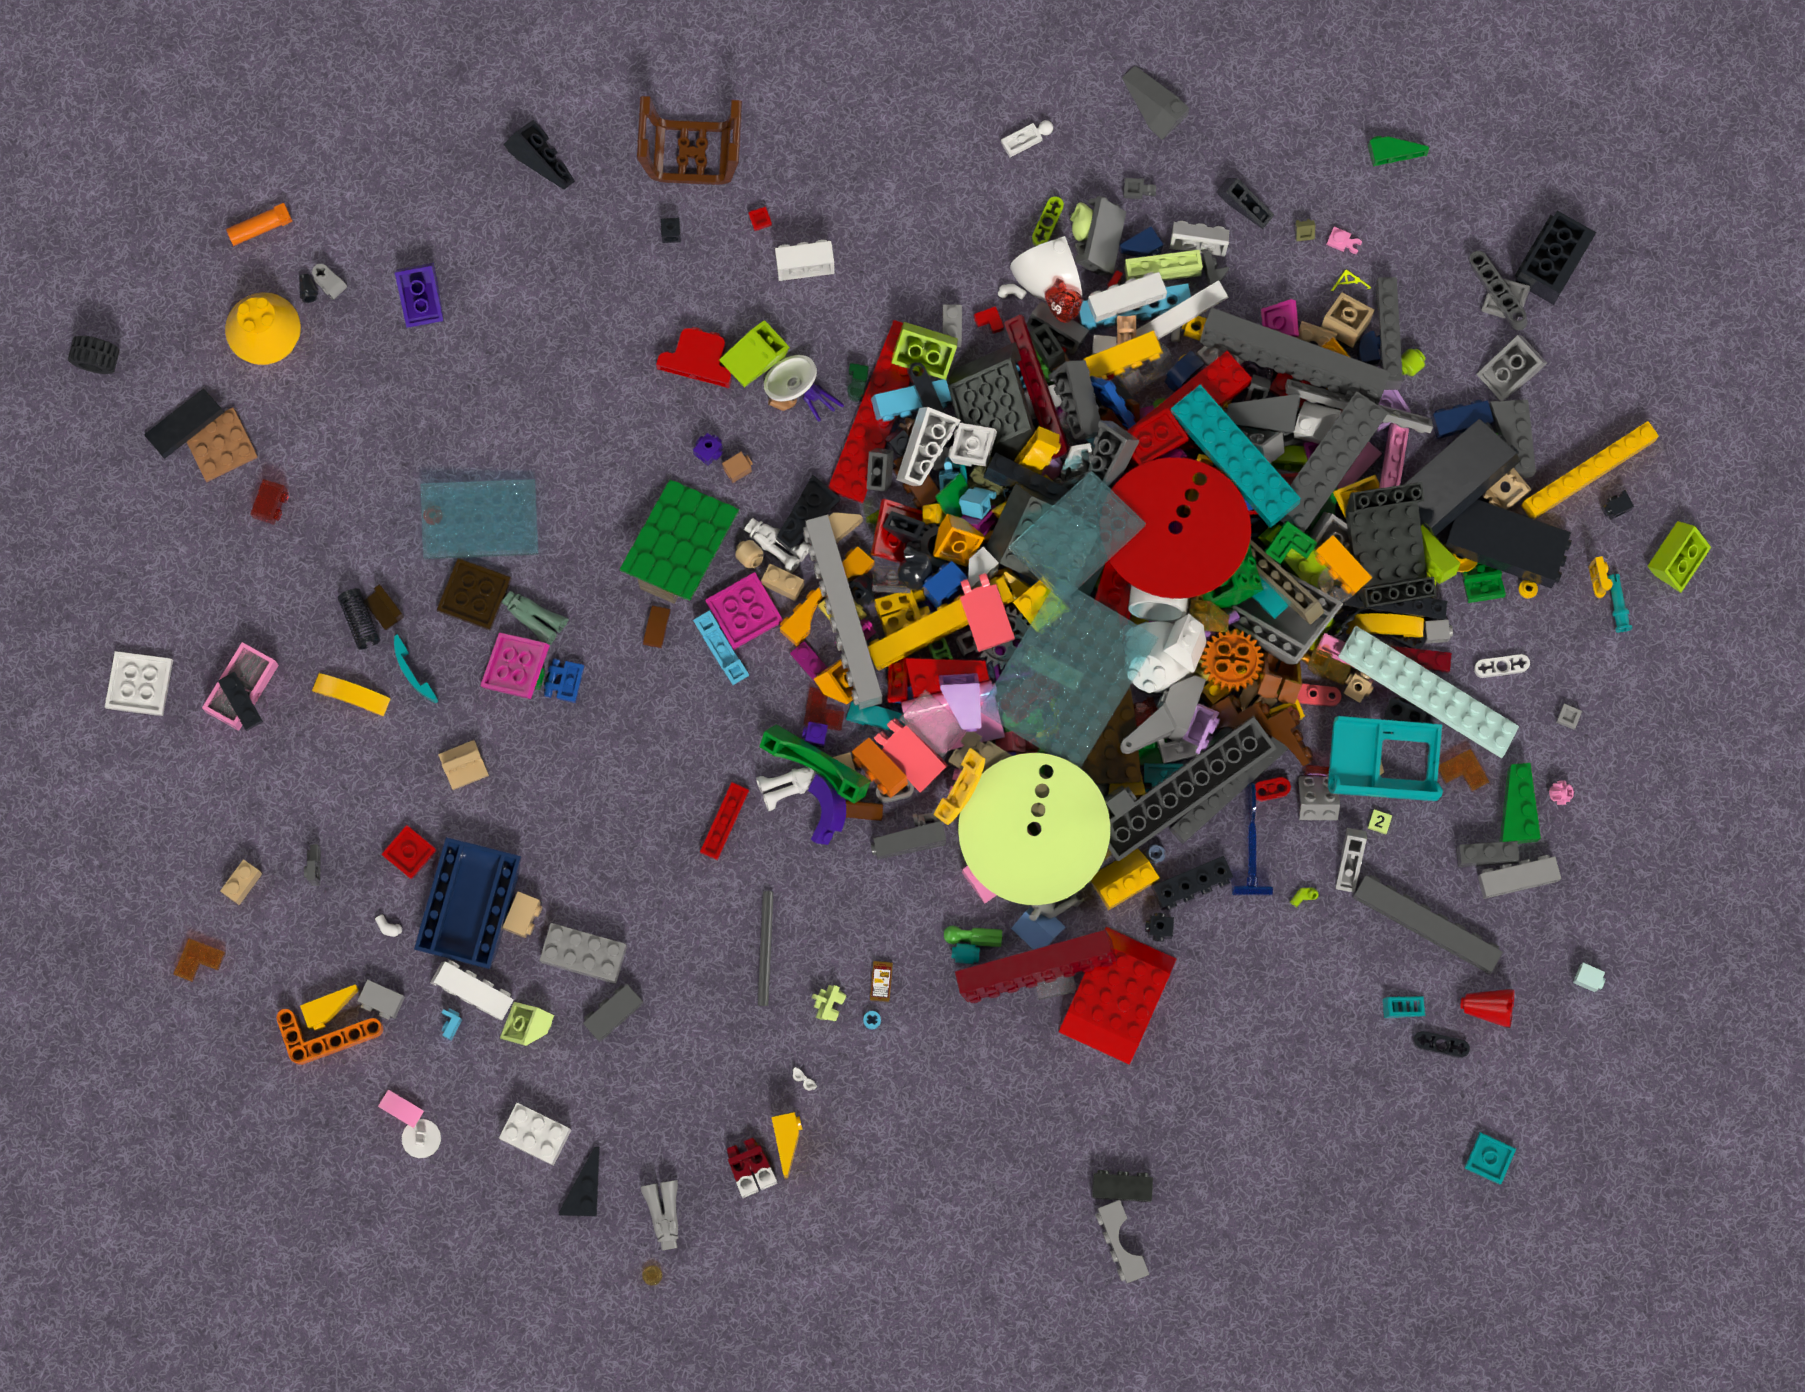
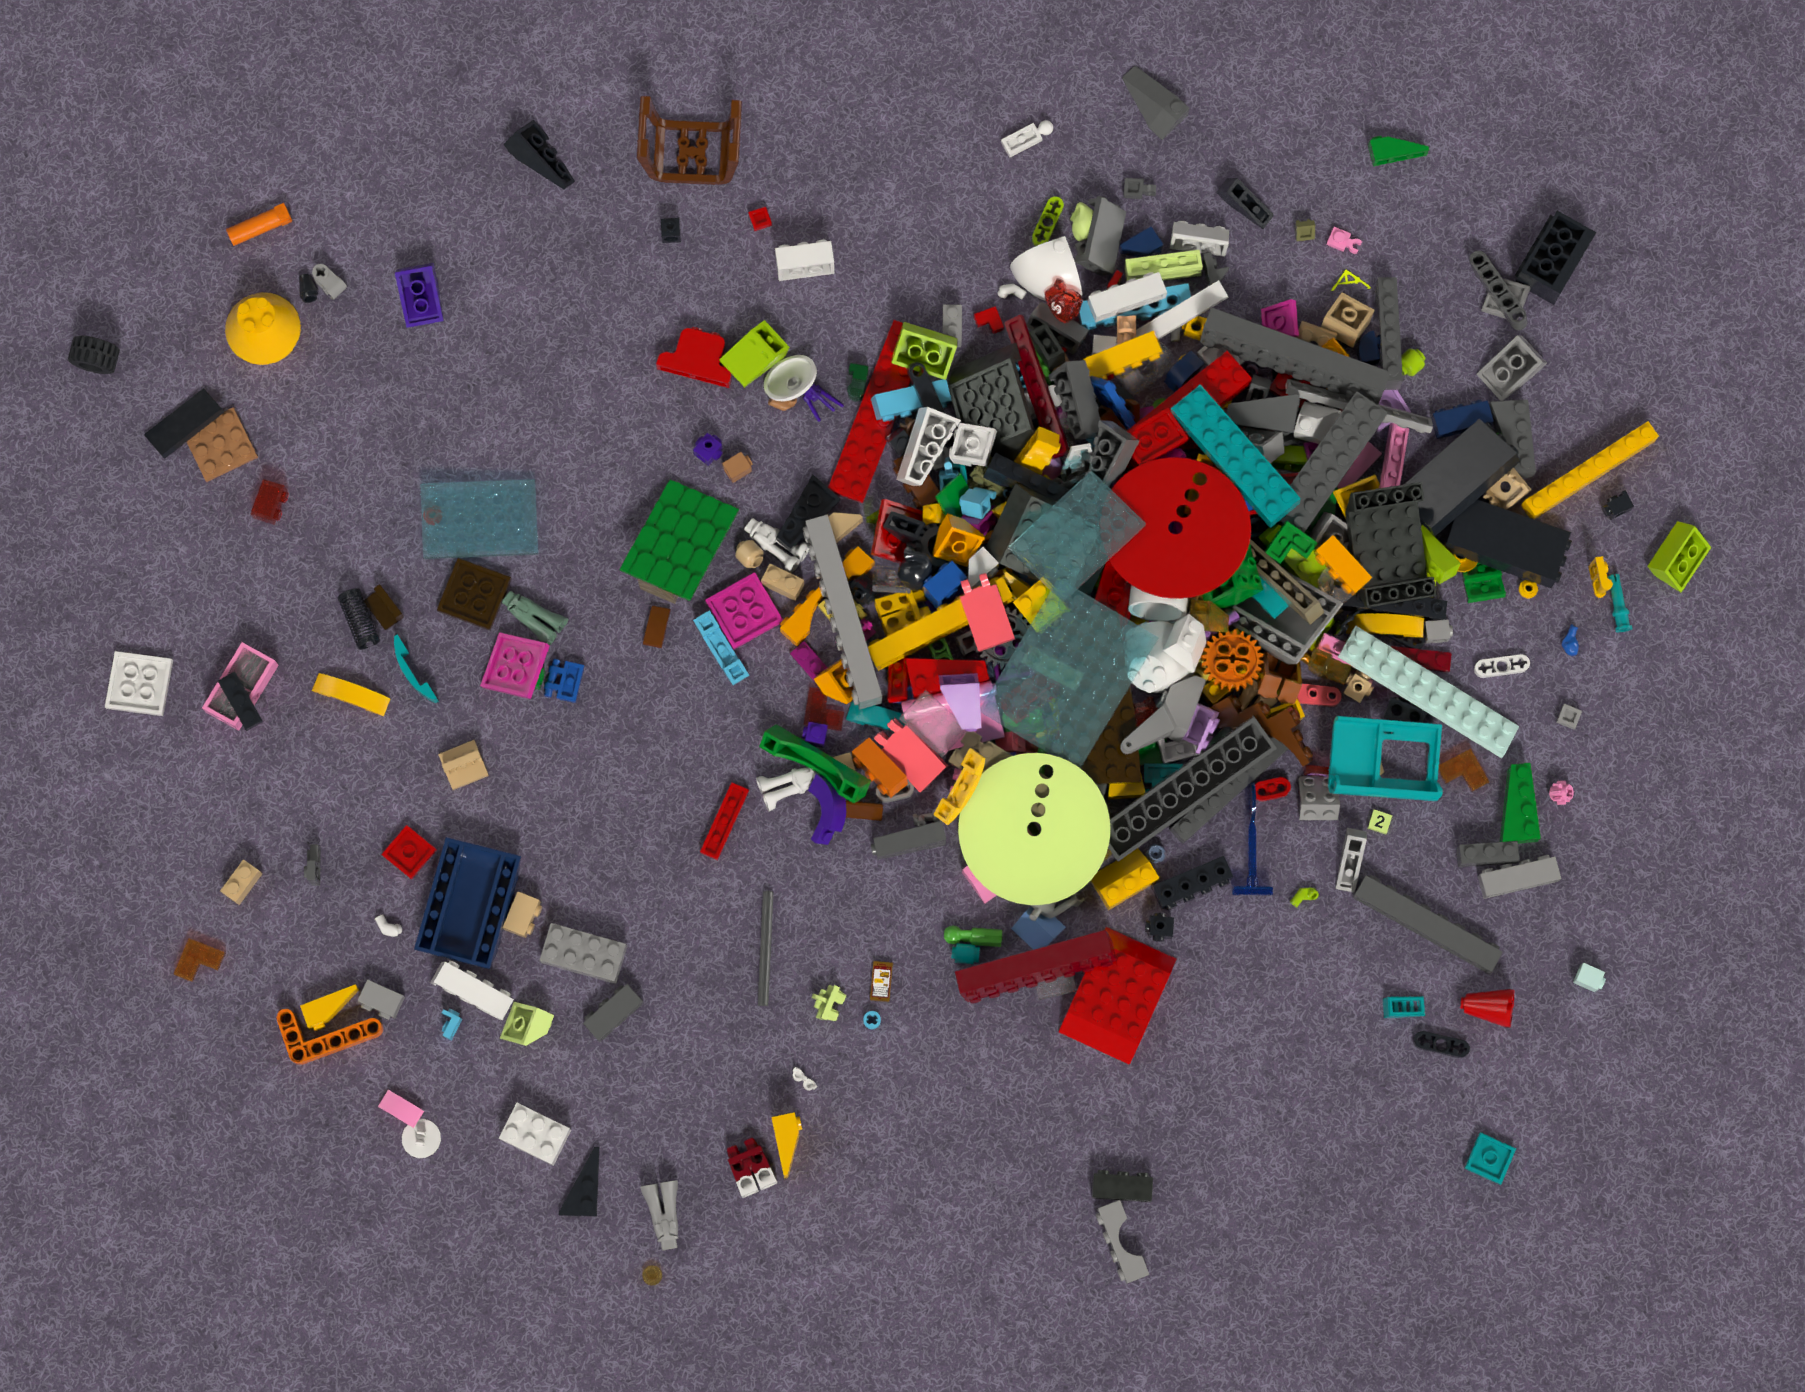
(880, 469): dark grey brick -> none
(1120, 801): dark grey brick -> none
(1570, 642): none -> blue animal

